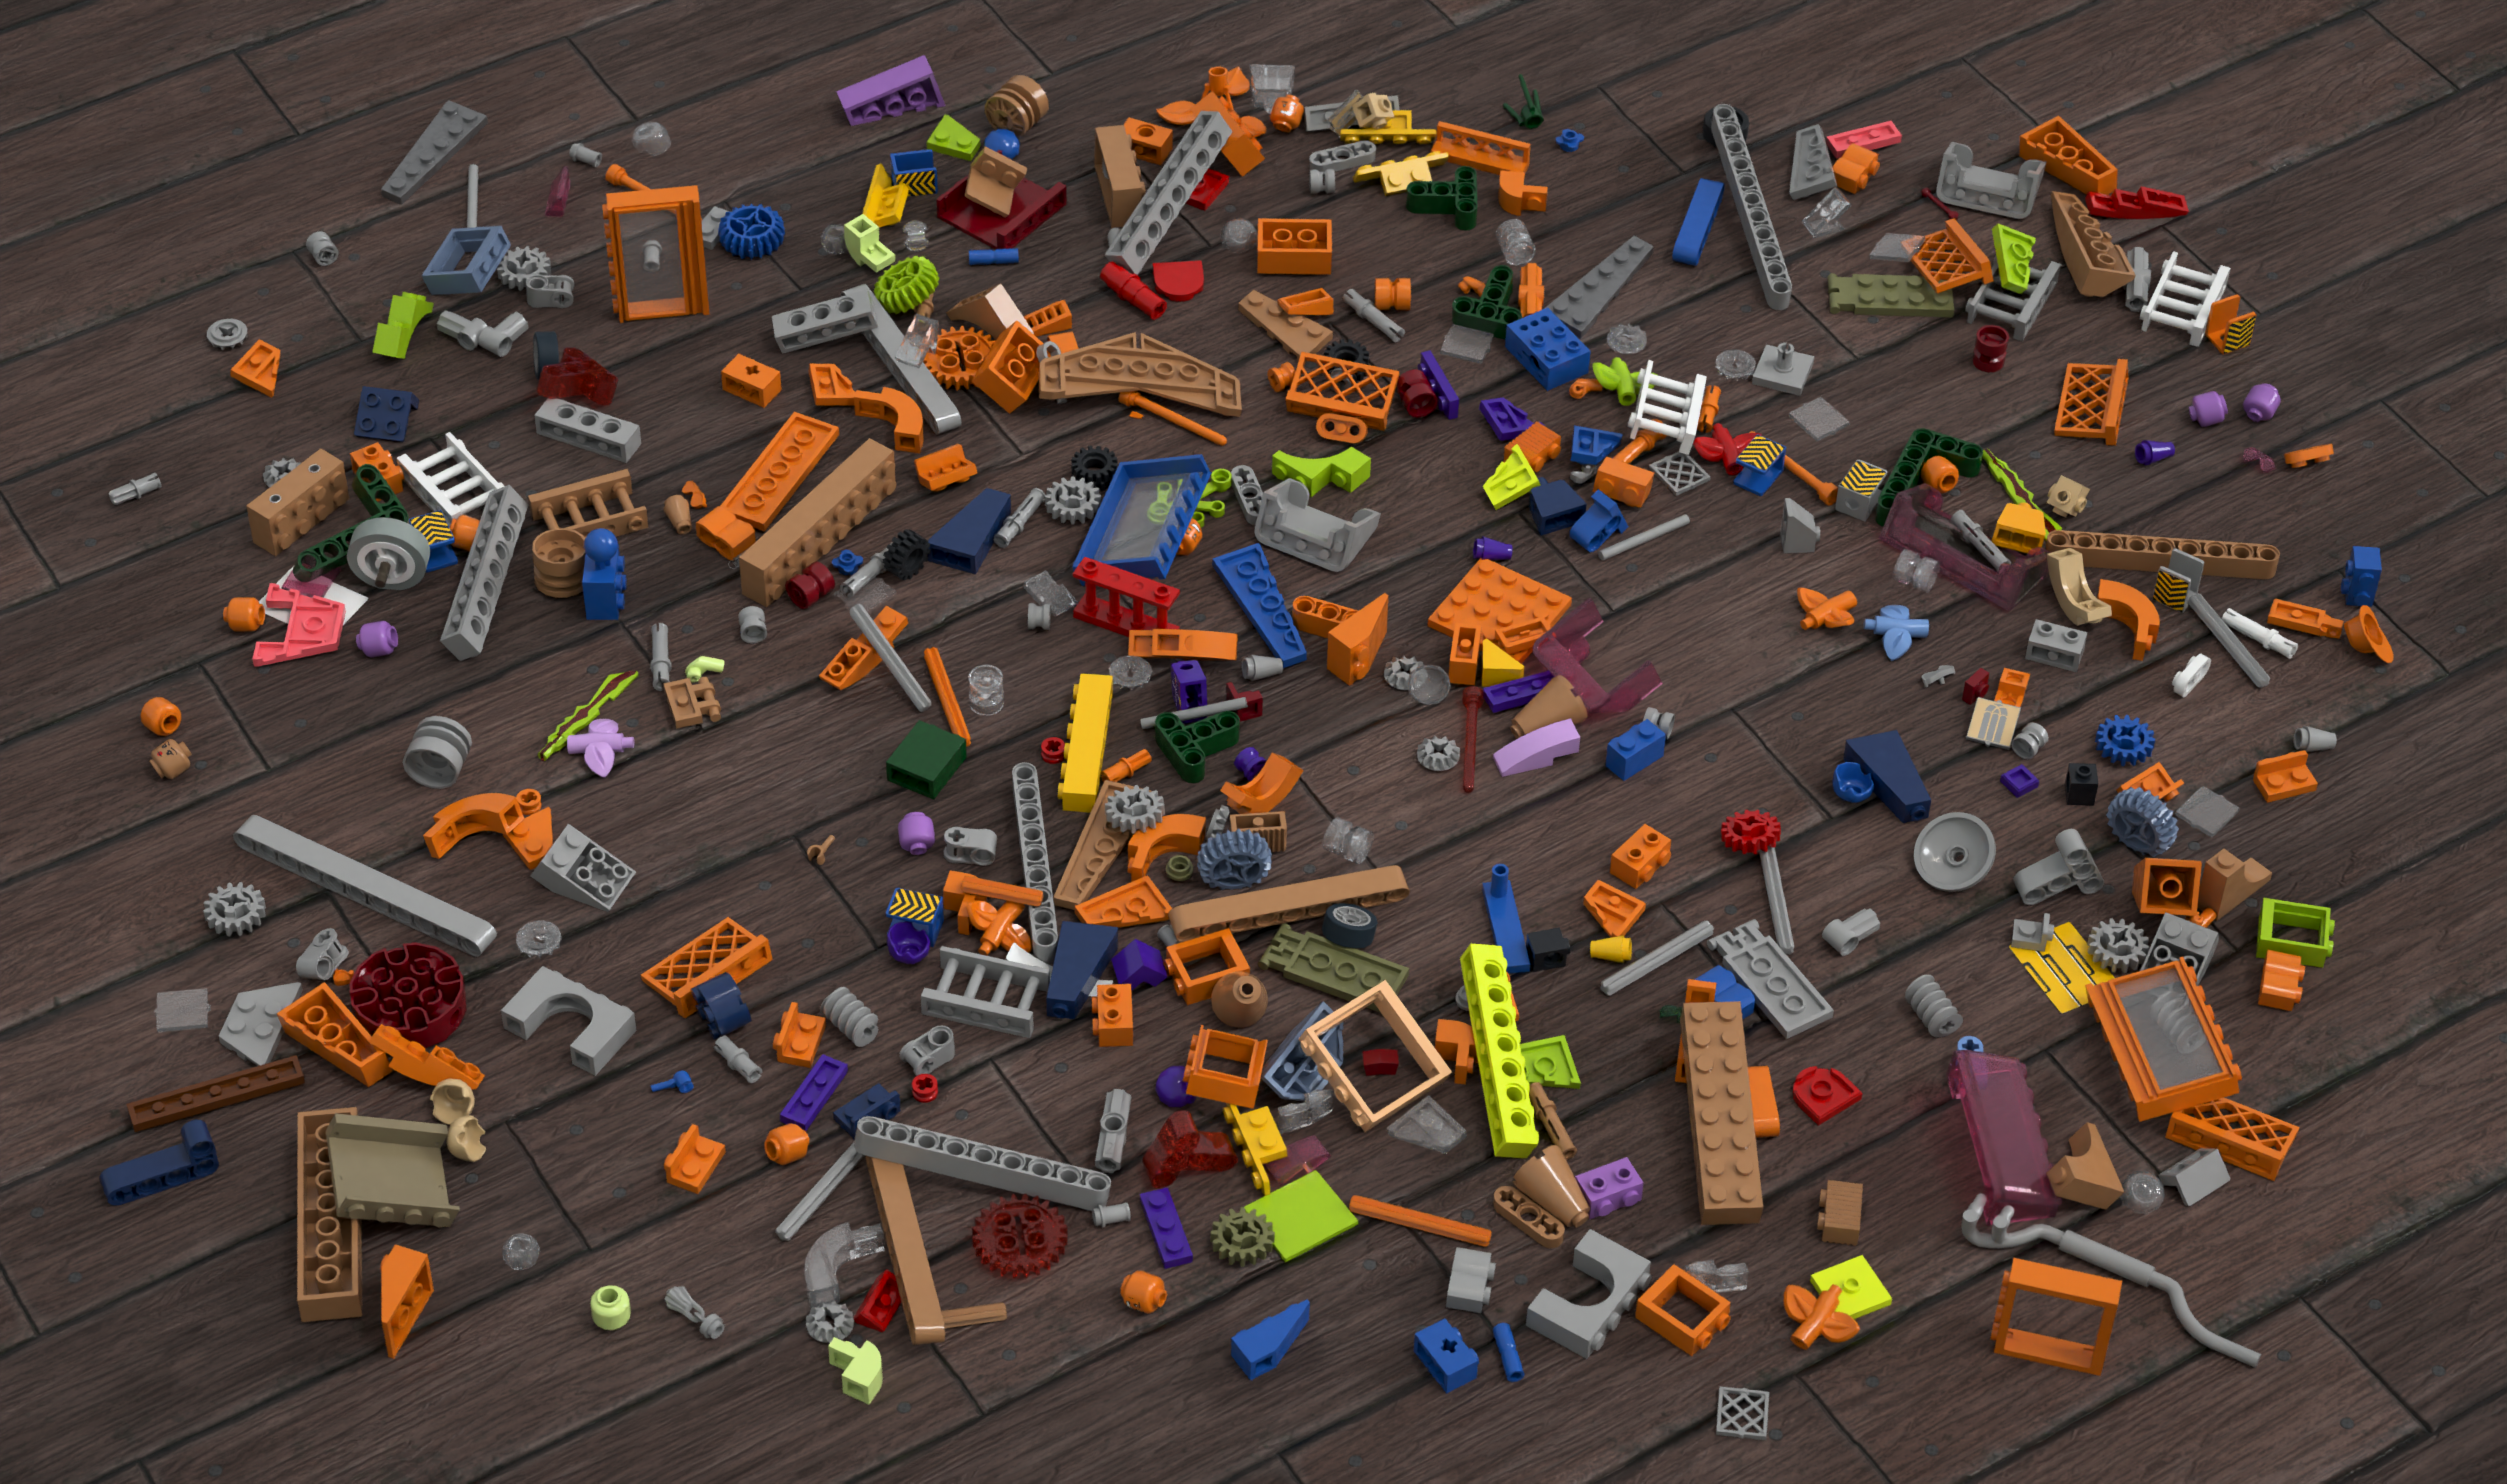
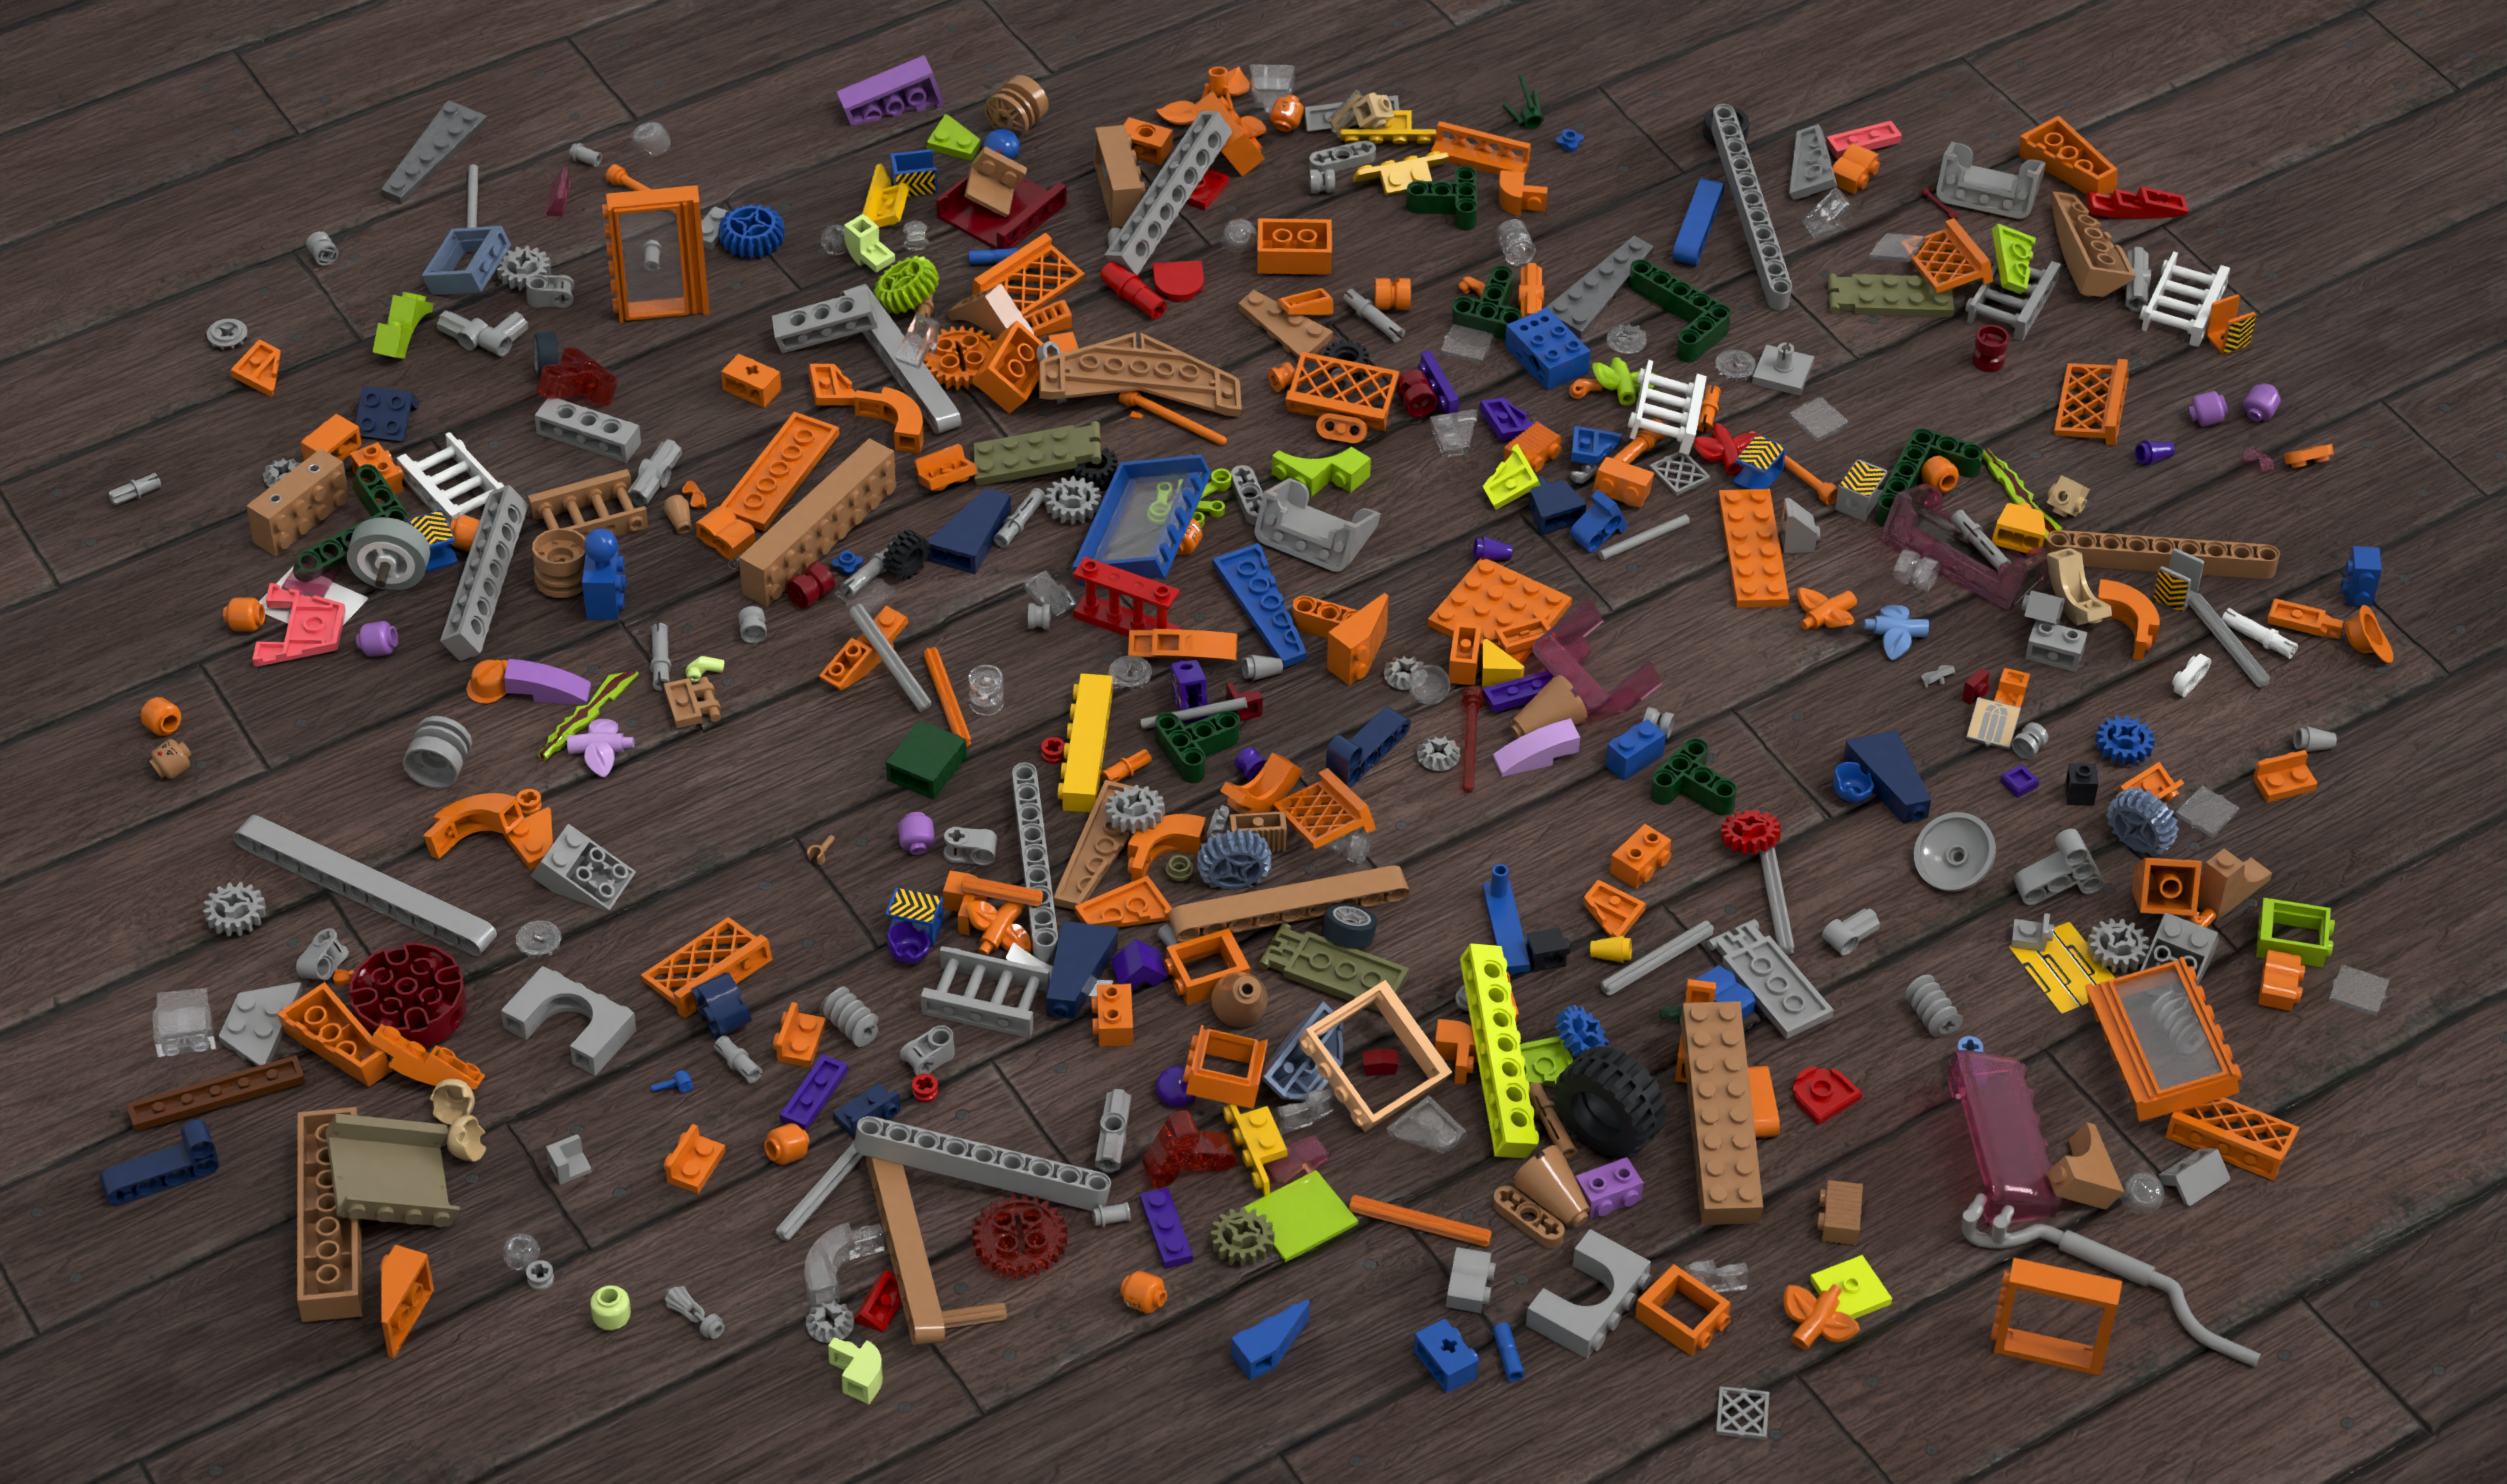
(183, 1030): none -> clear brick
(334, 436): none -> orange brick
(487, 681): none -> orange piece
(540, 1267): none -> light grey bush
(546, 683): none -> medium lavender slope
(567, 1159): none -> light grey panel
(654, 473): none -> light grey piece
(1028, 258): none -> orange fence
(1036, 453): none -> olive hinge
(1340, 800): none -> orange fence
(1356, 756): none -> dark blue beam
(1454, 432): none -> clear wing
(1579, 1030): none -> blue gear
(1610, 1102): none -> black tyre
(1688, 775): none -> dark green beam
(1707, 316): none -> dark green beam
(1753, 548): none -> orange plate
(2043, 607): none -> light grey brick
(2359, 990): none -> clear piece

